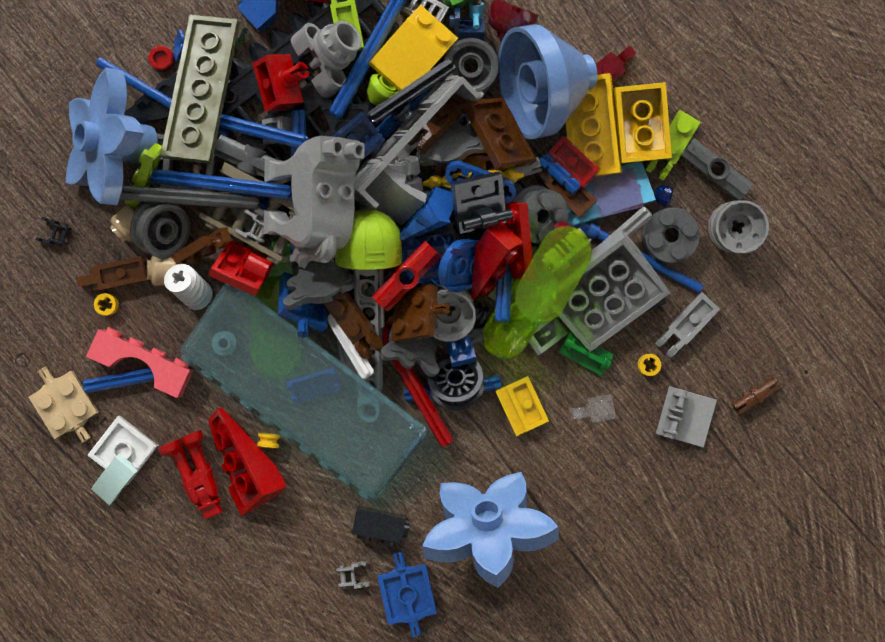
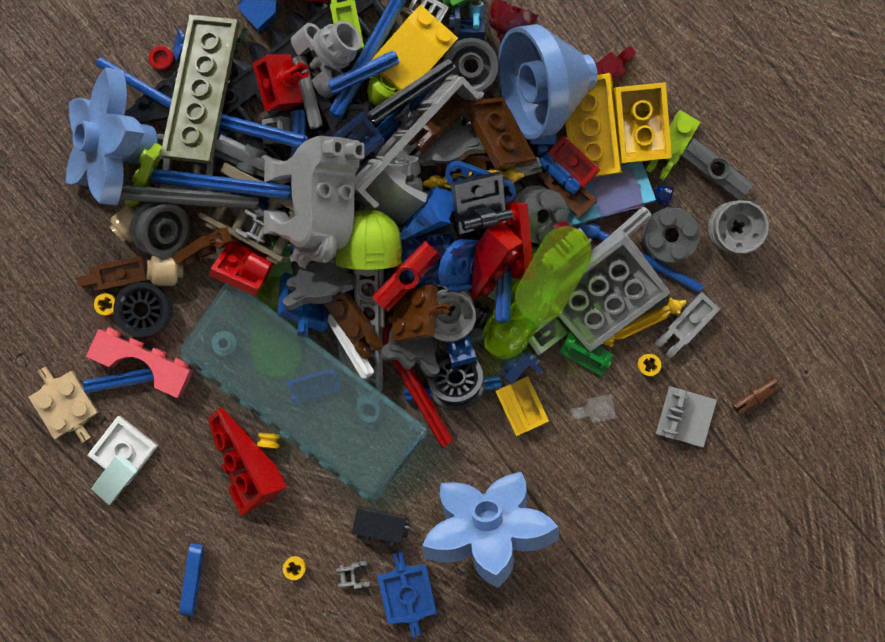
(63, 235): black piece -> none
(124, 322): none -> black wheel
(188, 286): white piece -> none
(192, 580): none -> blue beam
(200, 484): red piece -> none
(297, 561): none -> yellow bush
(309, 97): none -> light grey axle
(363, 72): none -> blue axle
(515, 366): none -> dark blue bracket
(542, 143): none -> blue tile
(648, 319): none -> yellow wheel

